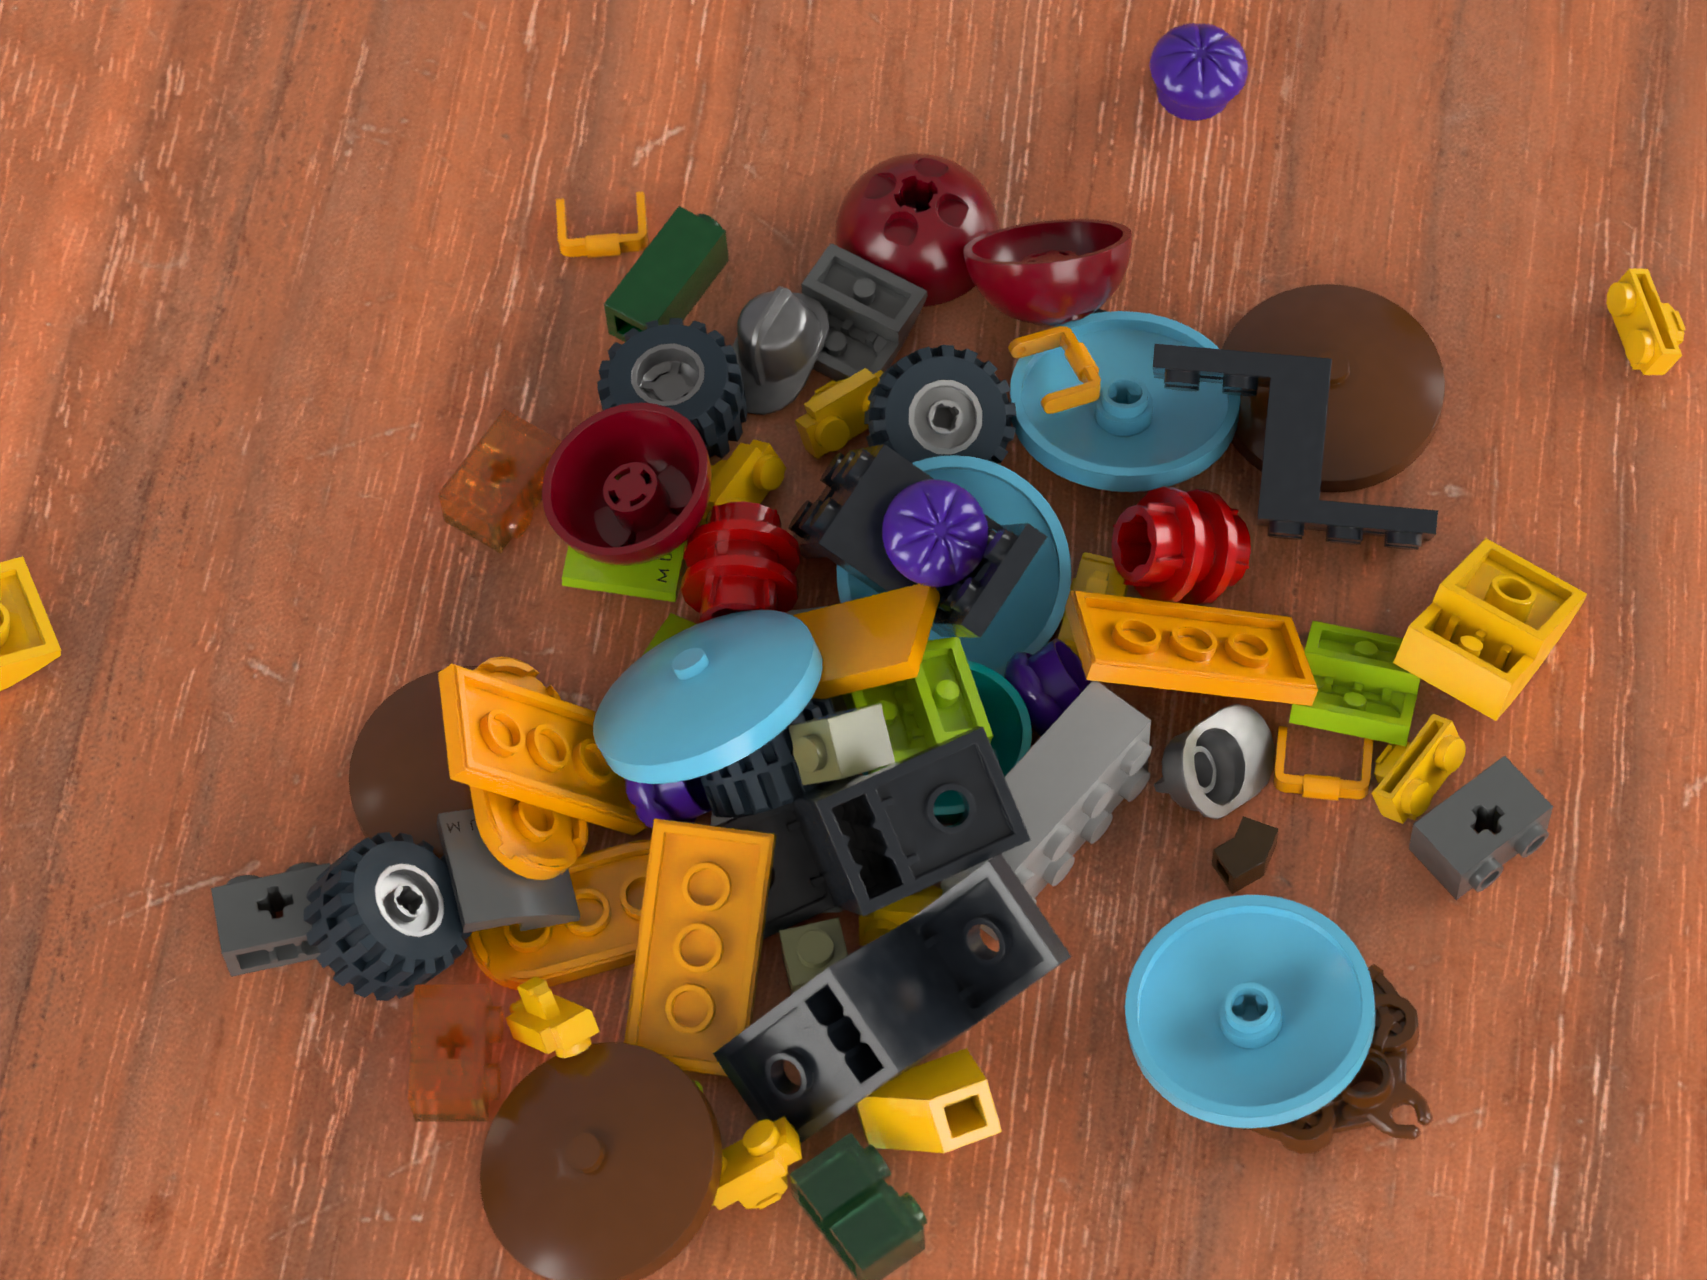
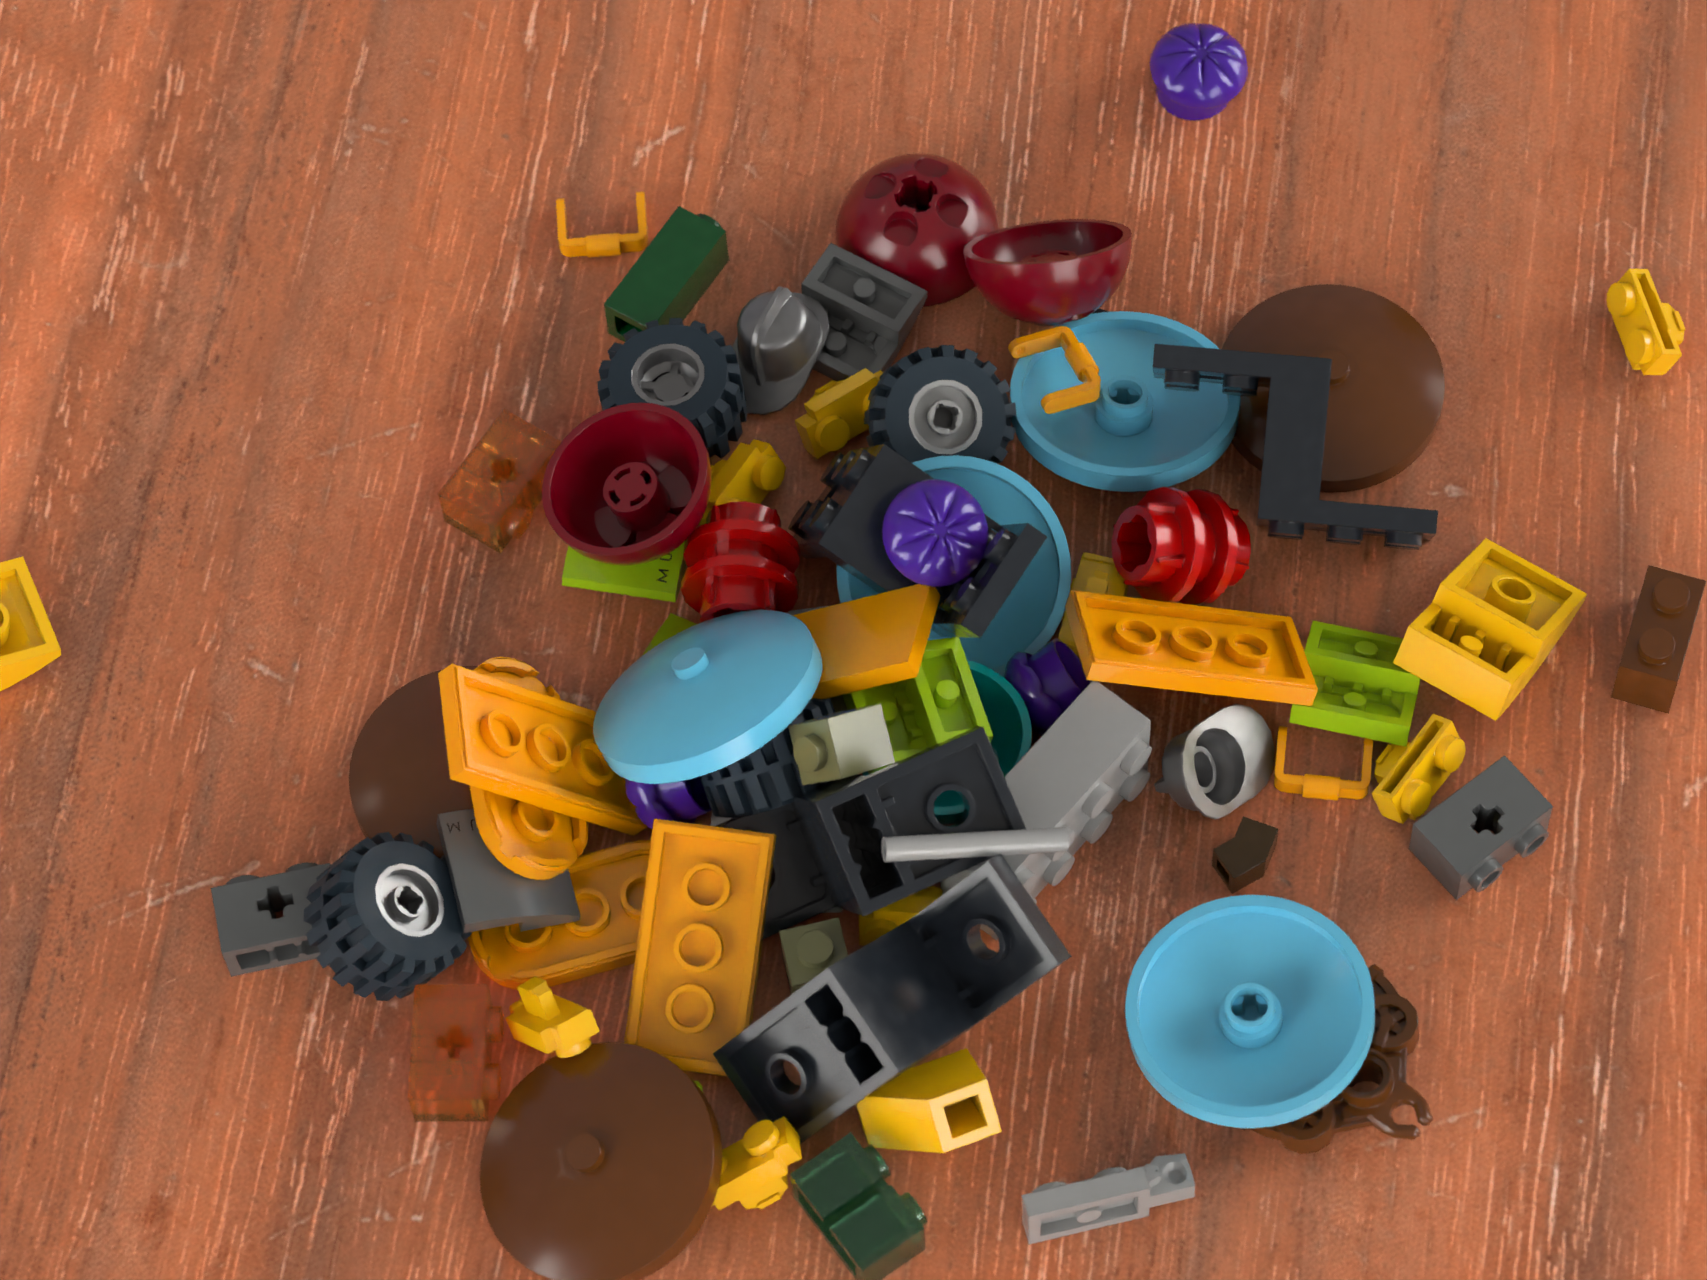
(975, 844): none -> light grey piece
(1105, 1199): none -> light grey hinge
(1658, 639): none -> reddish brown brick

